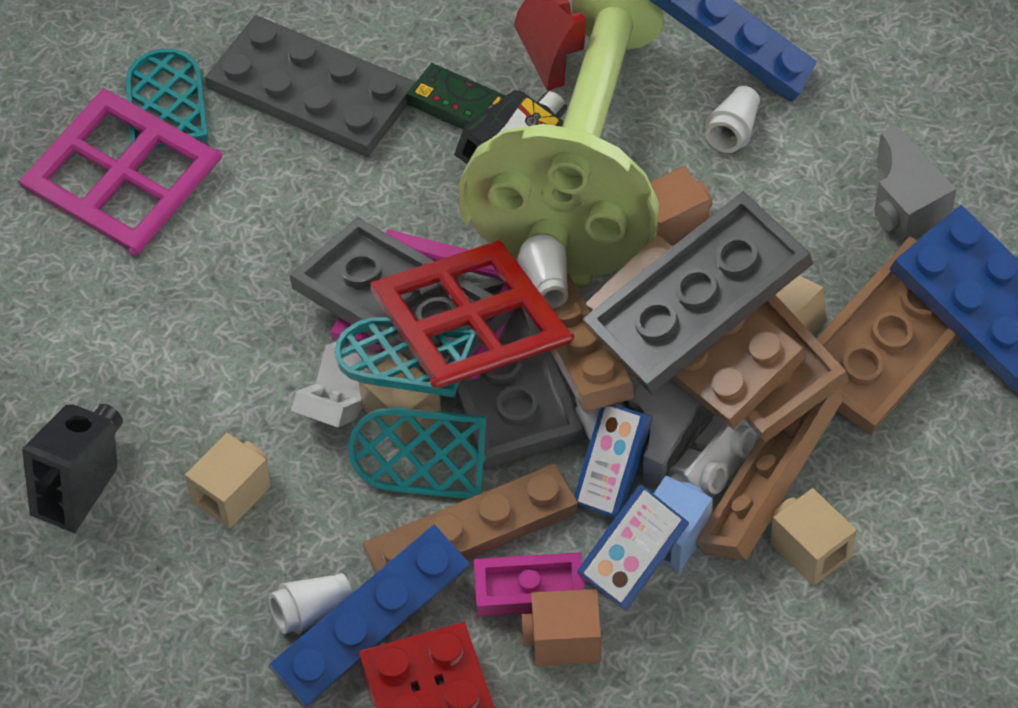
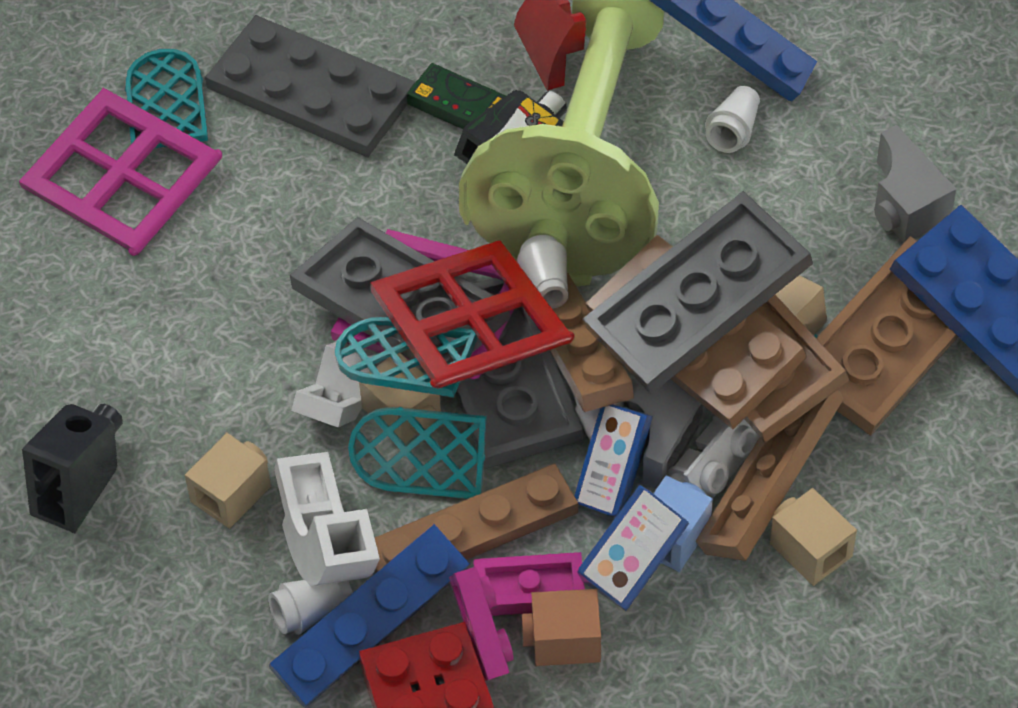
(319, 534): none -> white arch
(474, 600): none -> dark pink plate
(682, 204): nougat brick -> none

